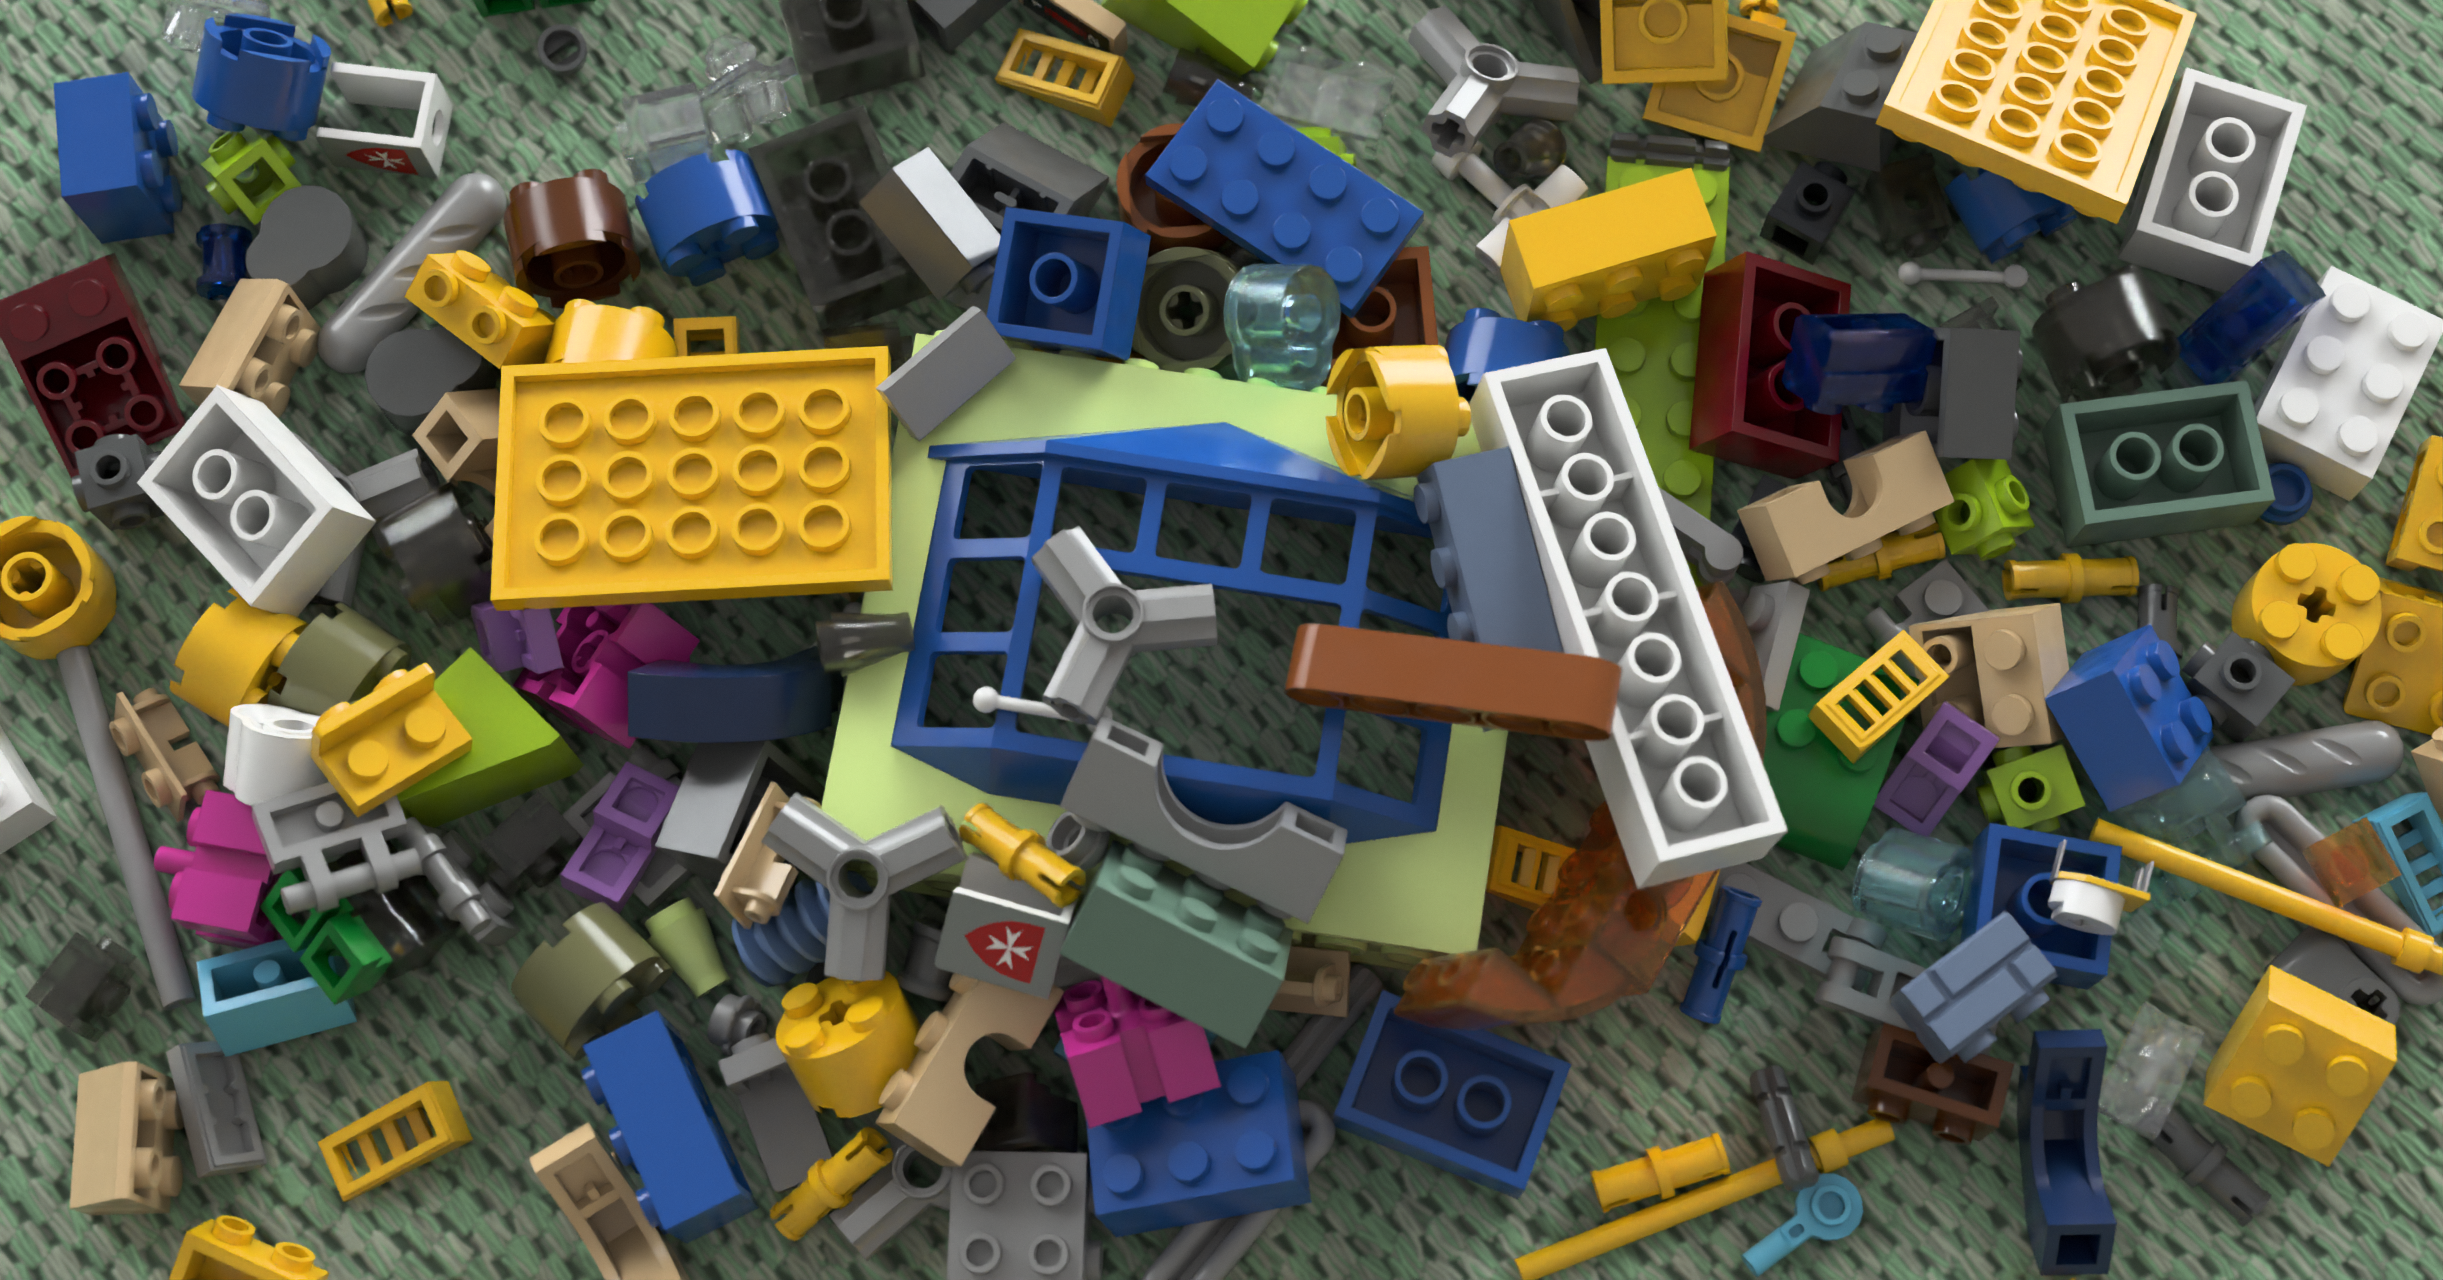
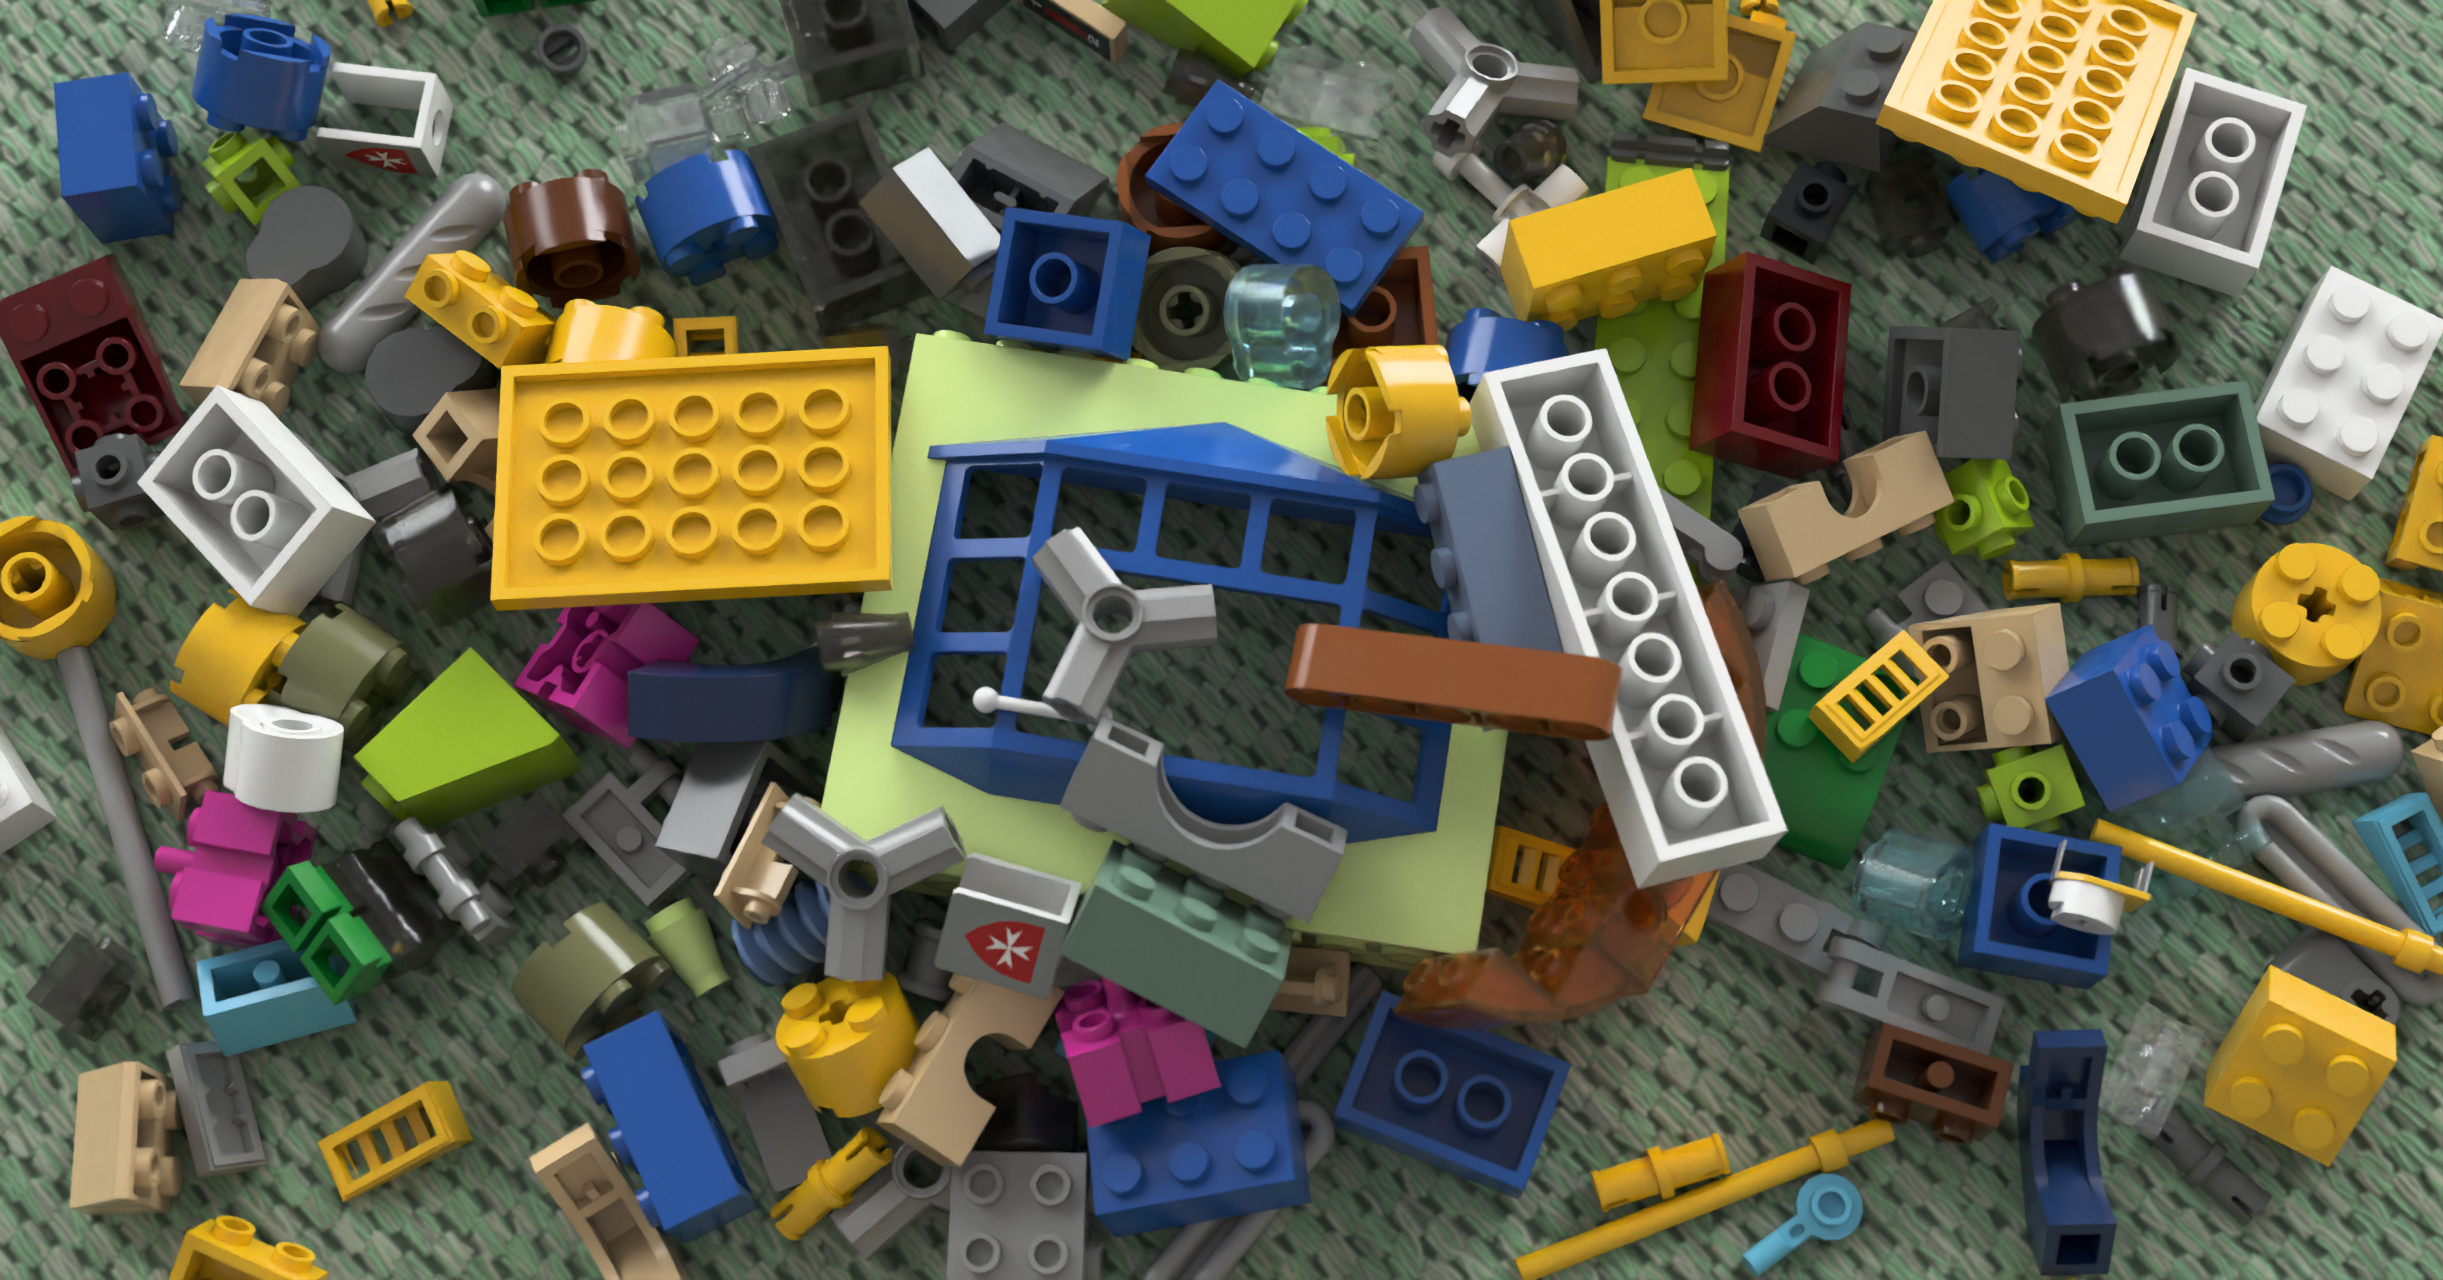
(223, 259): clear blue bush -> none
(318, 825): light grey plate -> none
(387, 739): yellow bracket -> none
(516, 638): medium lavender slope -> none
(621, 839): medium lavender slope -> none
(735, 1020): light grey plate -> none
(946, 373): light grey tile -> none
(1022, 855): yellow pin -> none
(1076, 843): light grey plate -> none
(1100, 91): yellow slope -> none
(1720, 954): blue pin -> none
(1784, 1128): dark grey axle -> none
(1858, 361): clear blue brick -> none
(1894, 555): yellow pin -> none
(1935, 770): medium lavender slope -> none
(1973, 989): sand blue brick -> none
(2013, 277): white hinge -> none
(2249, 318): clear blue brick -> none
(2351, 862): clear orange plate -> none

